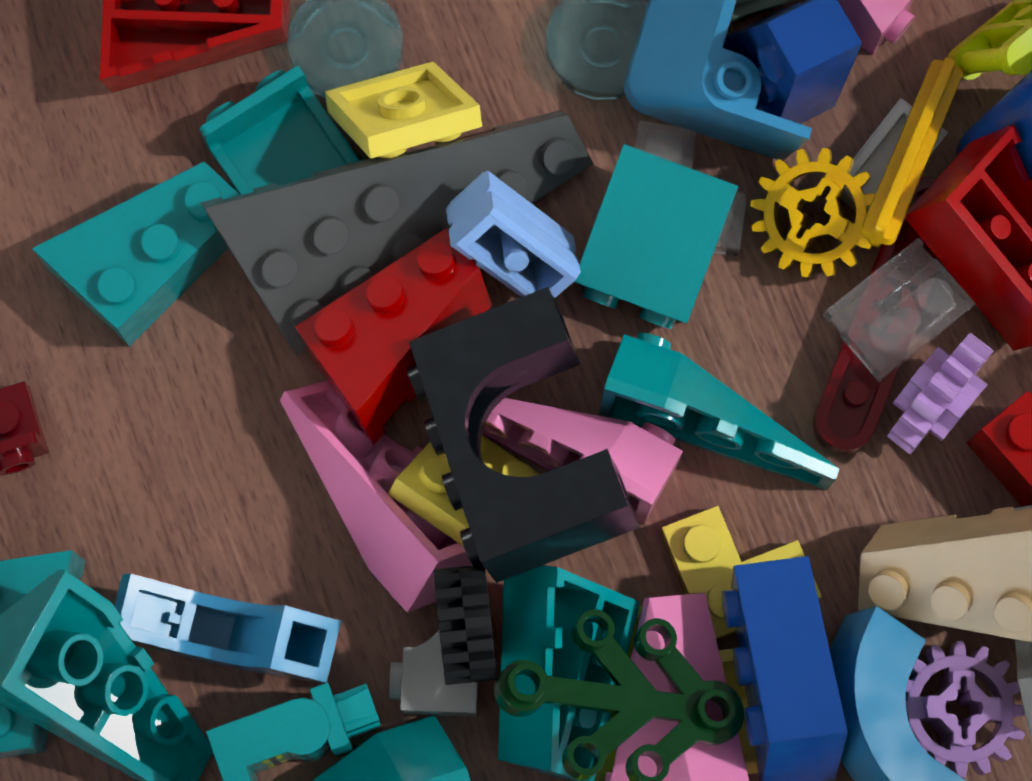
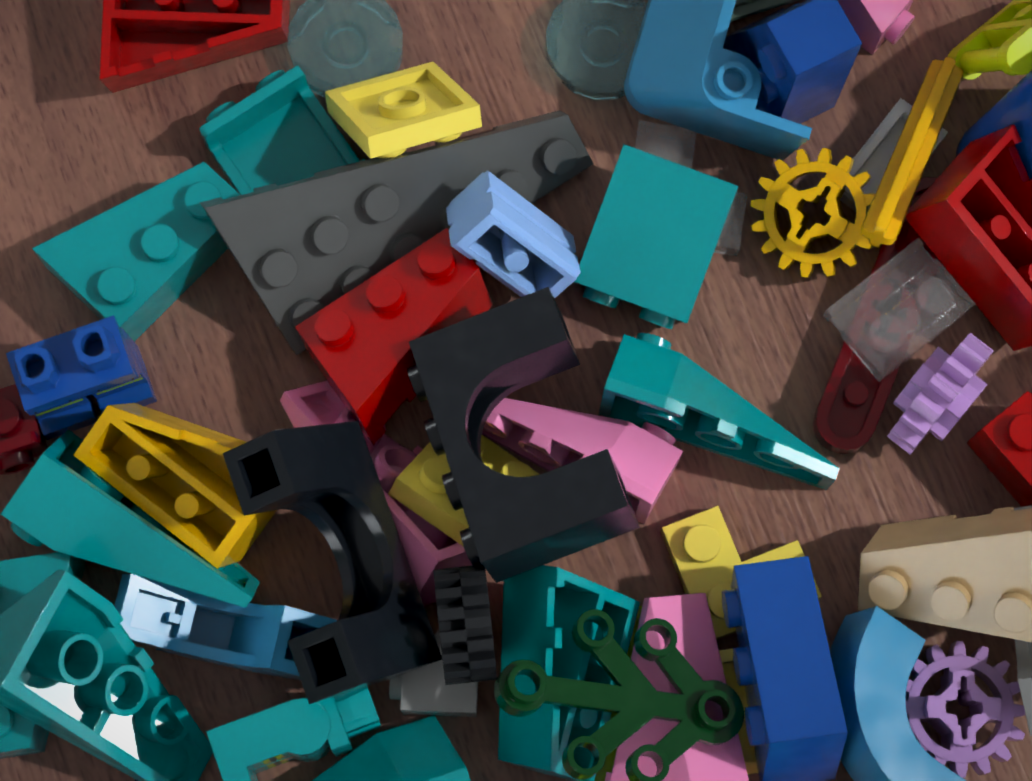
(67, 368): none -> blue hips
(89, 519): none -> teal wedge
(175, 477): none -> yellow wedge
(334, 484): none -> black arch

